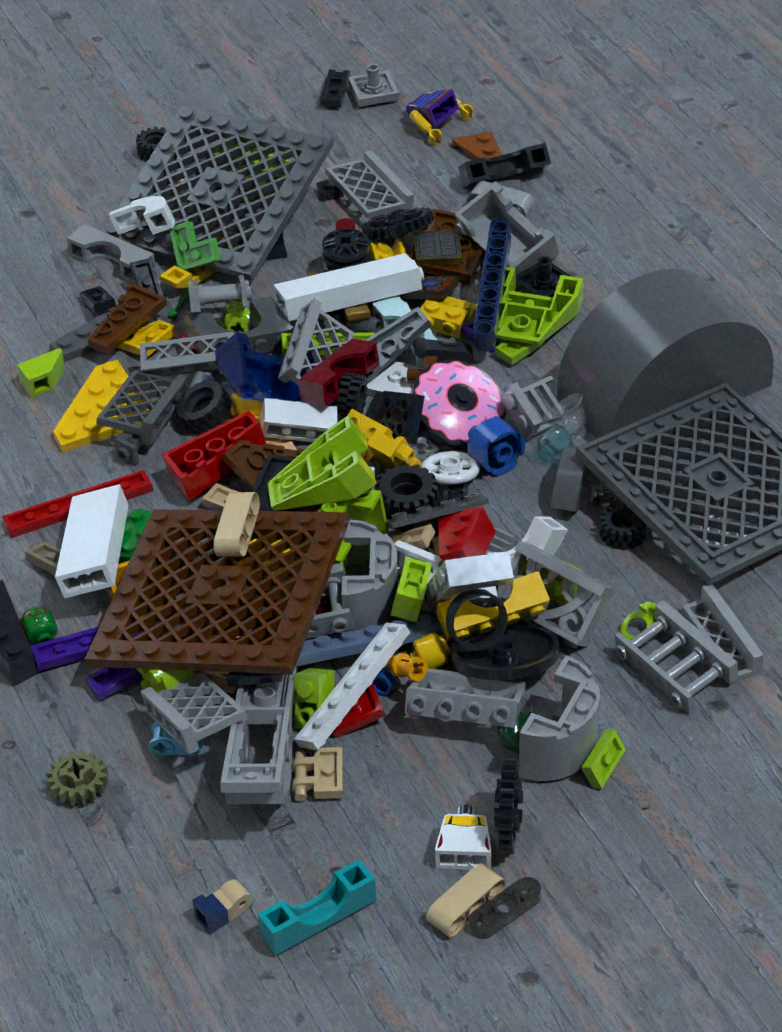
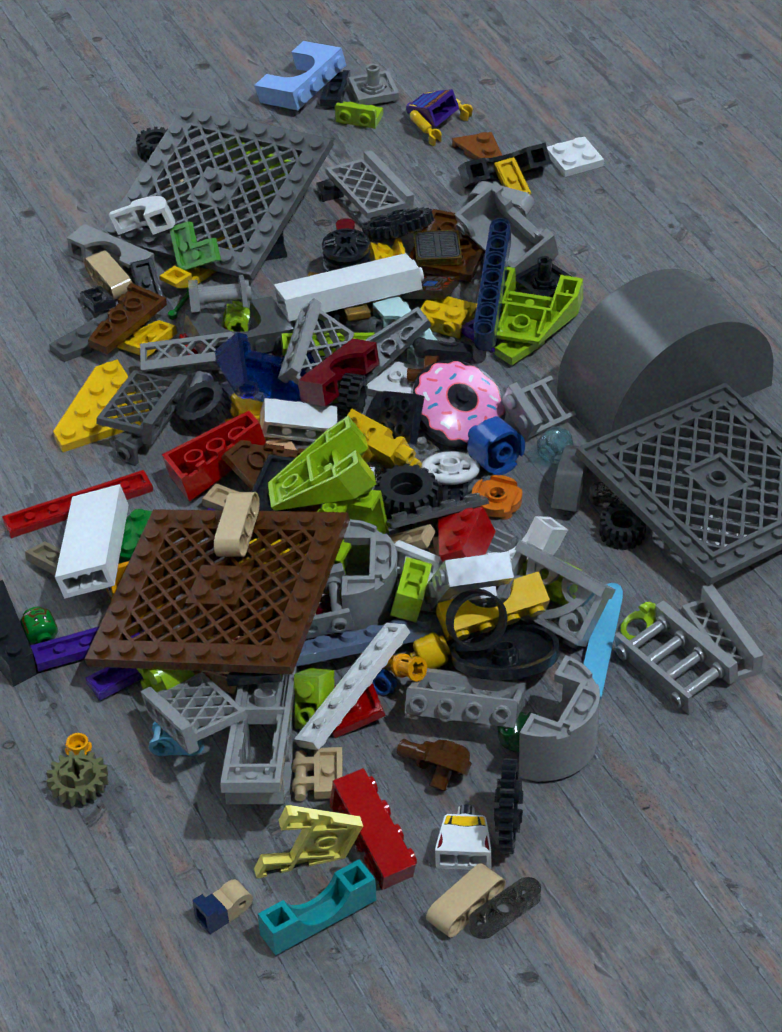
(41, 373): lime slope -> none
(78, 742): none -> light orange plate
(107, 273): none -> tan beam
(321, 64): none -> light blue arch
(323, 839): none -> light yellow wing
(358, 114): none -> lime bracket
(379, 838): none -> red wedge
(443, 754): none -> reddish brown pin
(510, 496): none -> orange plate
(511, 175): none -> yellow plate
(568, 415): clear hat -> none
(575, 156): none -> white plate
(602, 639): none -> medium azure piece
(603, 758): lime plate -> none

